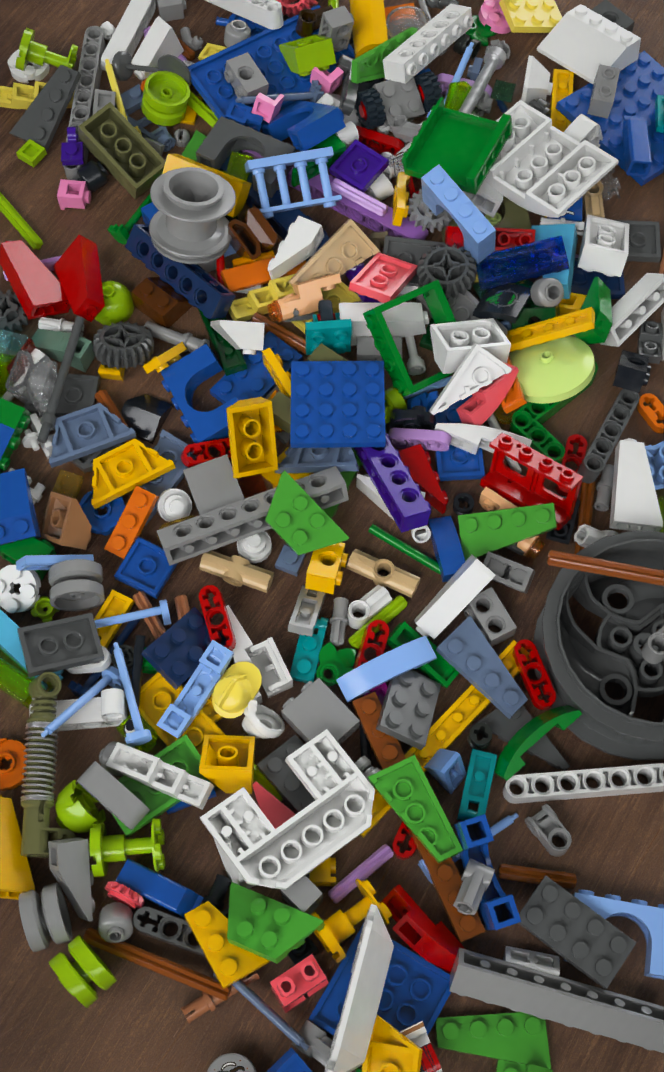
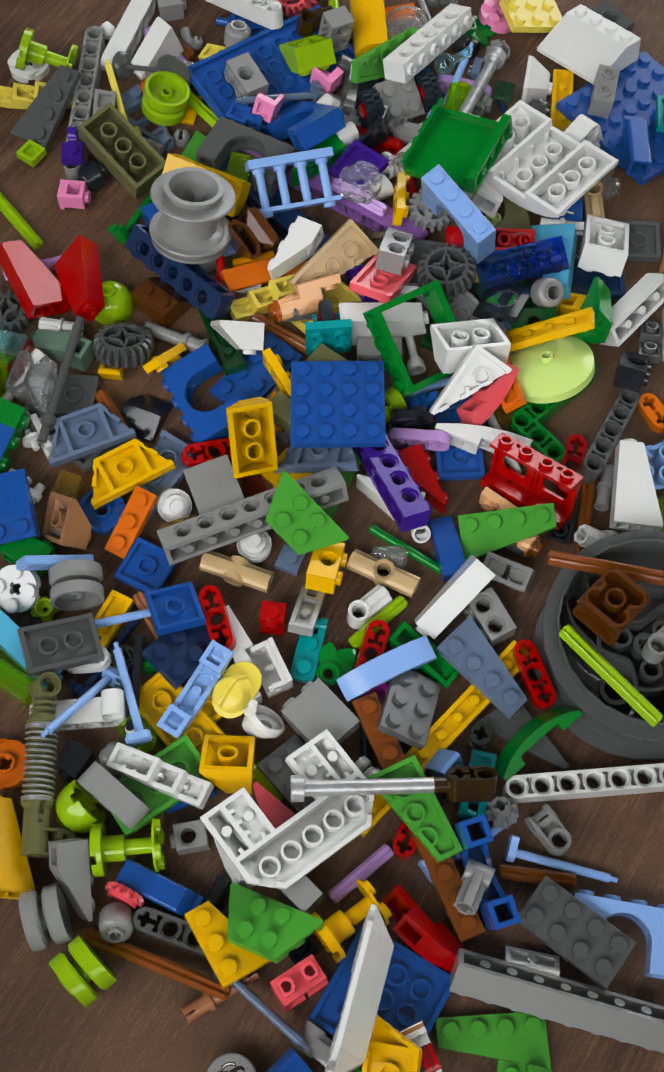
(74, 761): none -> black brick
(174, 608): none -> blue plate
(201, 840): none -> light grey brick
(273, 618): none -> red brick
(322, 874): yellow brick -> none
(339, 621): light grey axle -> none
(360, 193): none -> clear plate
(378, 130): none -> black slope
(395, 251): none -> light grey brick
(396, 554): none -> clear cone
(439, 63): none -> clear light blue bar
(460, 785): none -> piece
(463, 497): black bush -> none
(502, 812): none -> light grey gear
(513, 852): none -> light blue piece
(610, 675): none -> lime axle
(611, 604): none -> reddish brown piece

